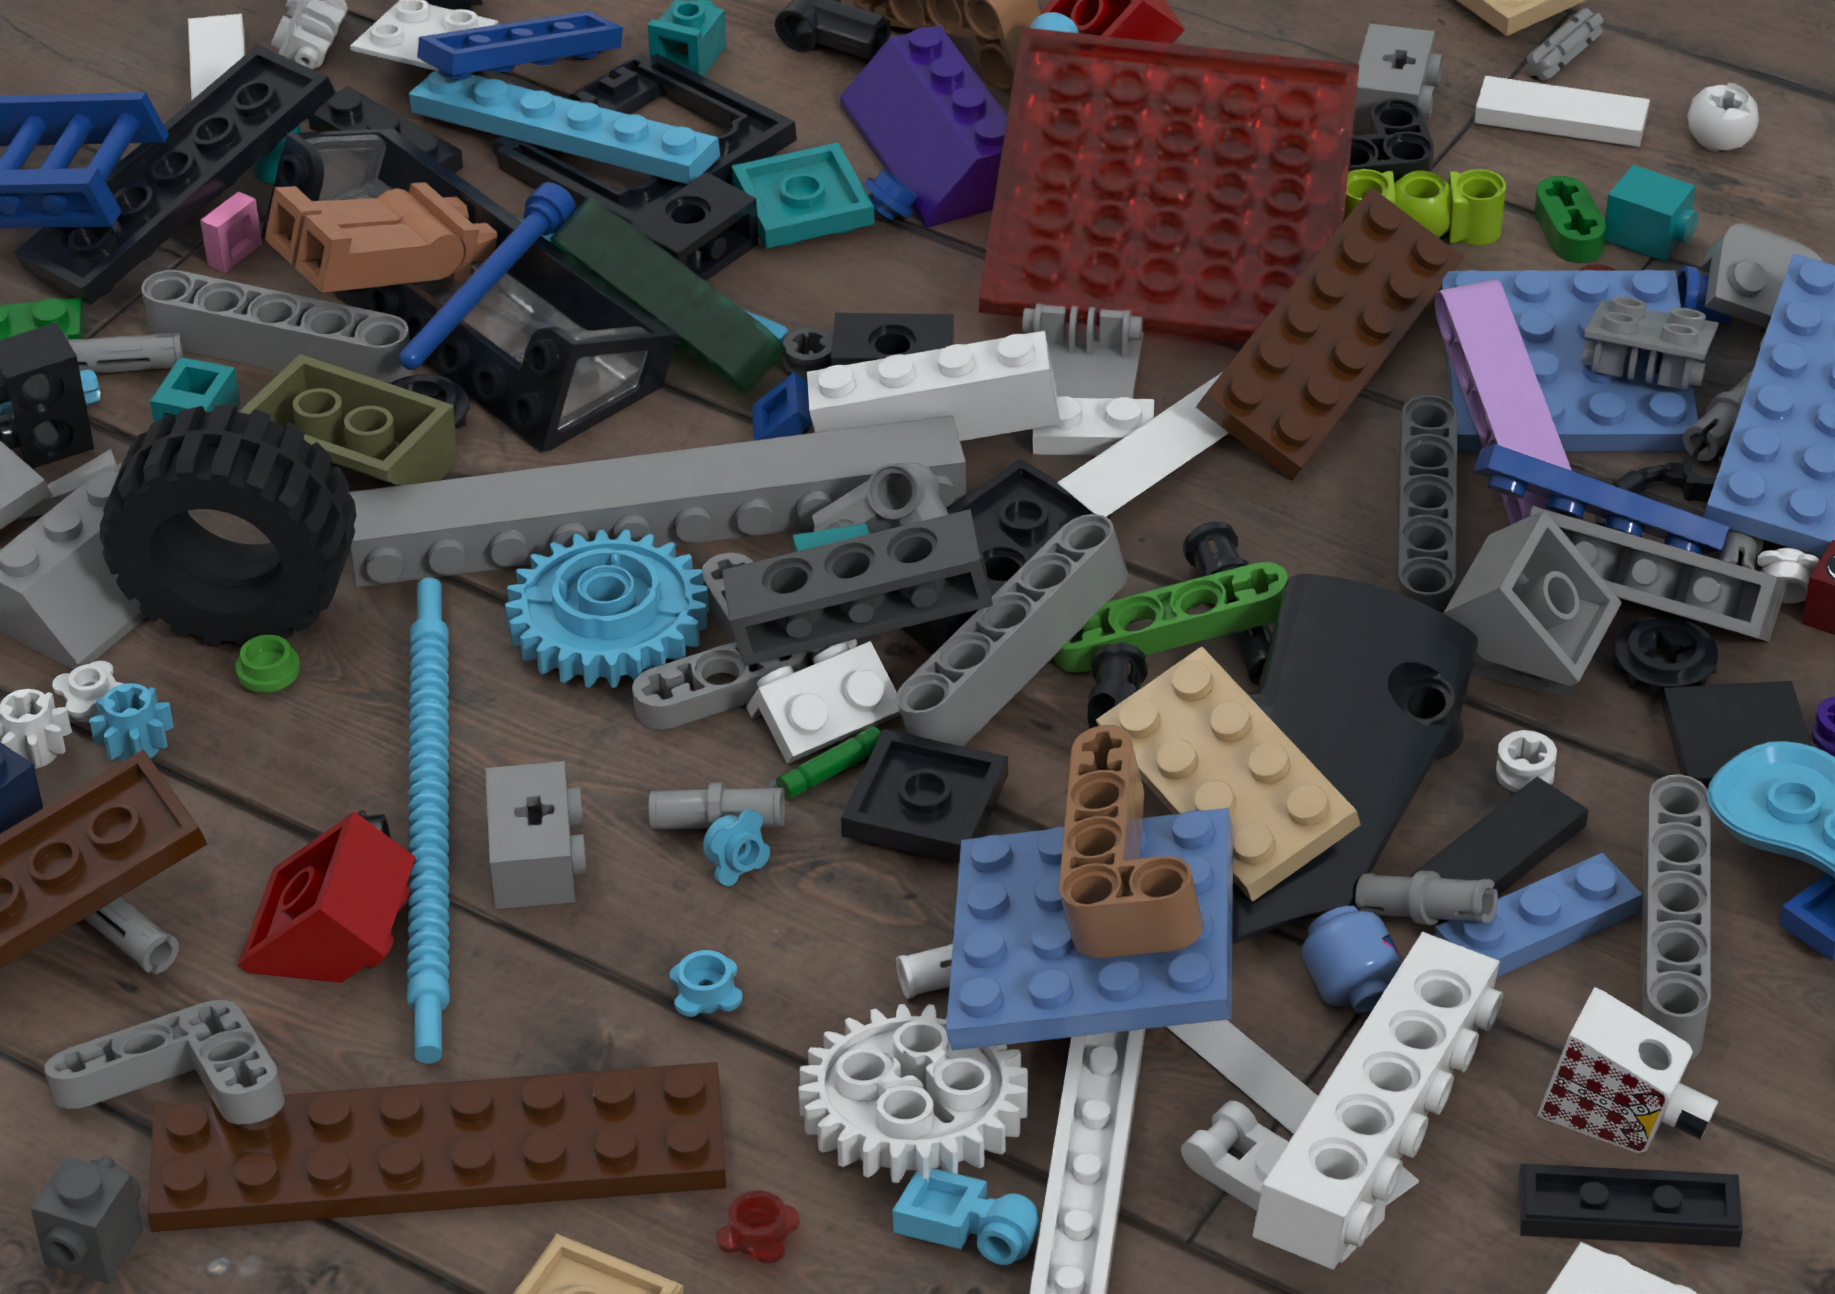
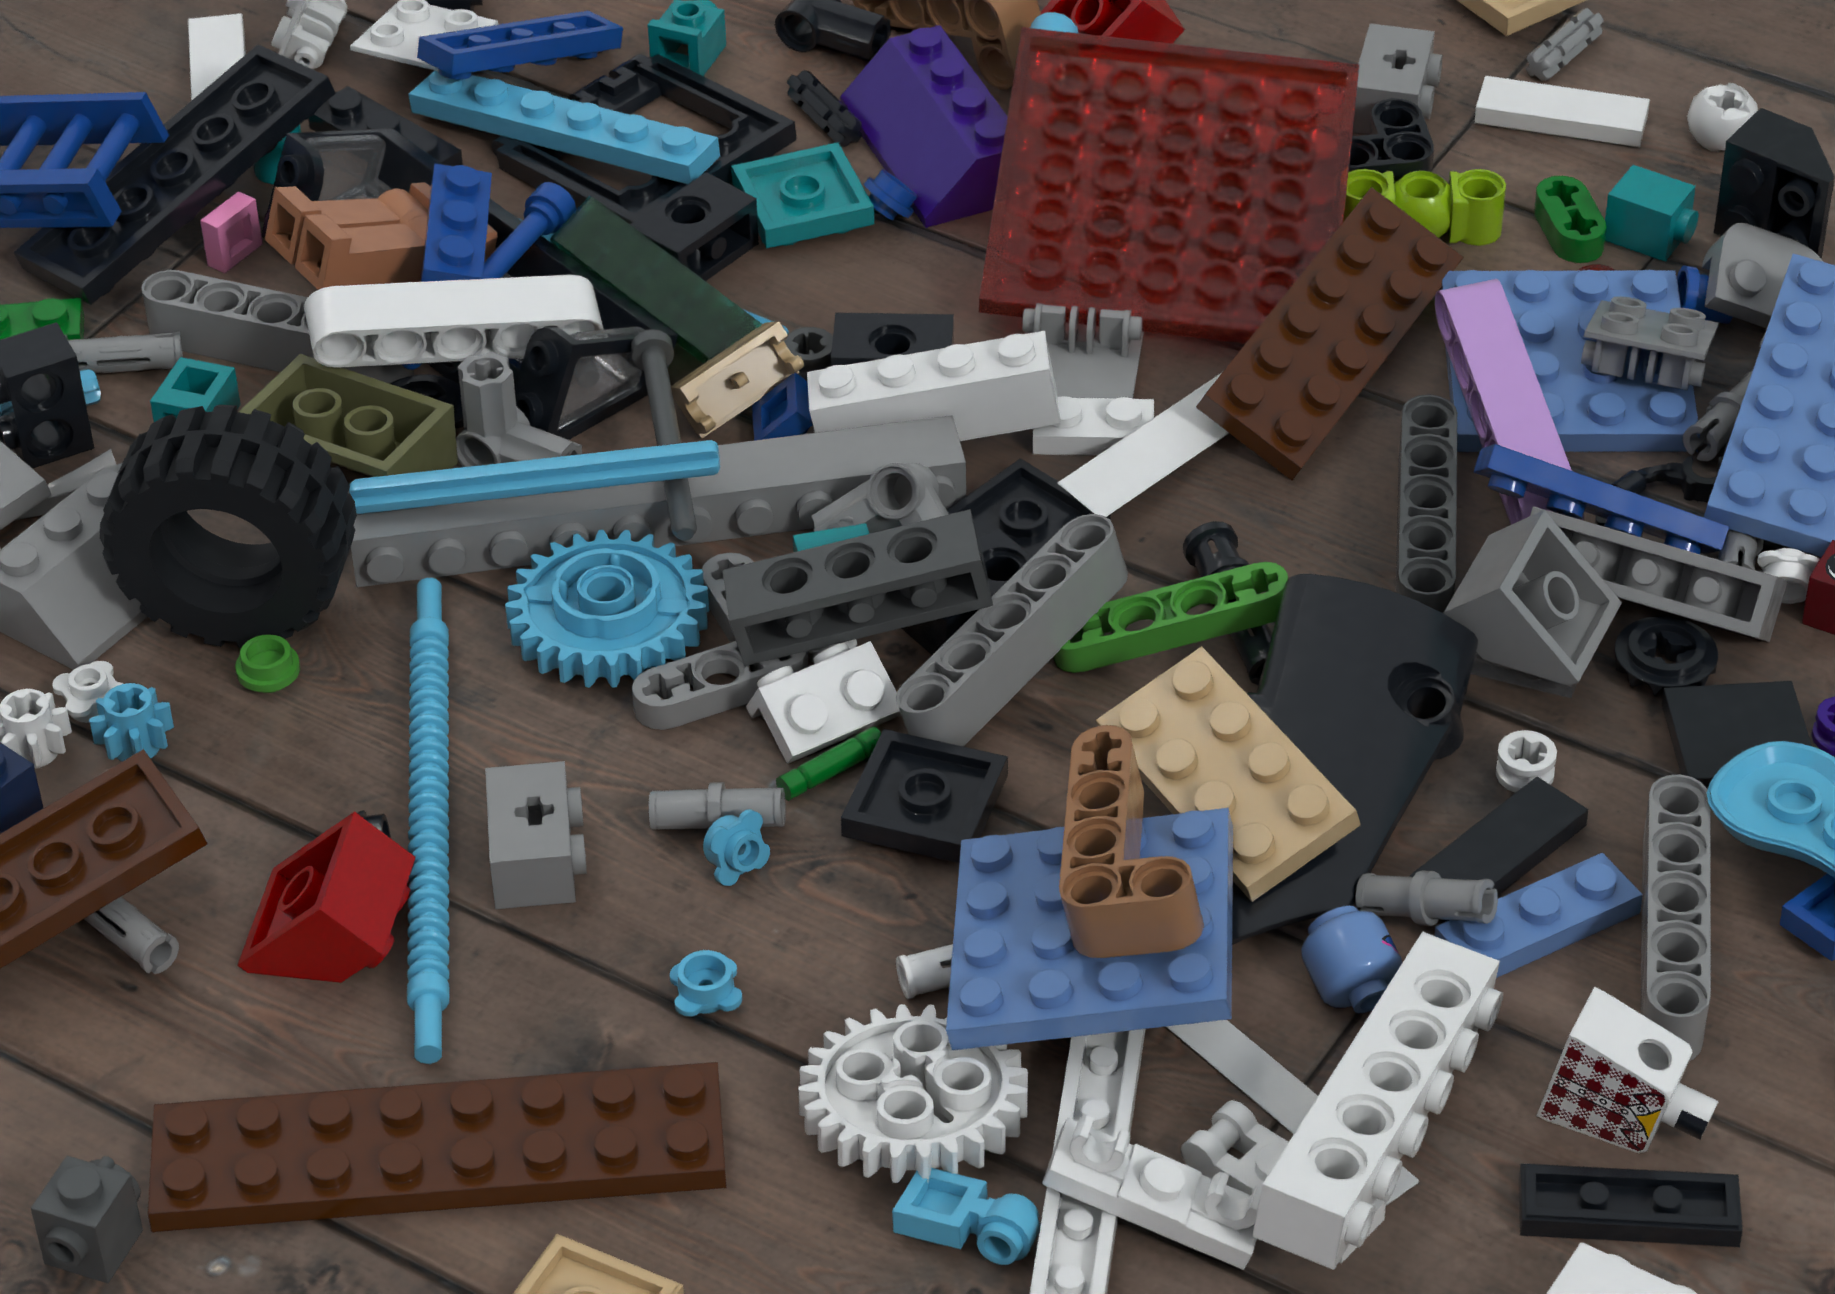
(202, 1038): light grey beam -> none
(443, 318): none -> white beam
(456, 224): none -> blue plate
(493, 424): none -> light grey piece
(535, 476): none -> medium azure axle
(653, 353): none -> dark grey bar
(735, 378): none -> tan hinge
(758, 1211): clear red plate -> none
(824, 108): none -> black axle
(1112, 677): black piece -> none
(1154, 1191): none -> white plate
(1776, 180): none -> black slope

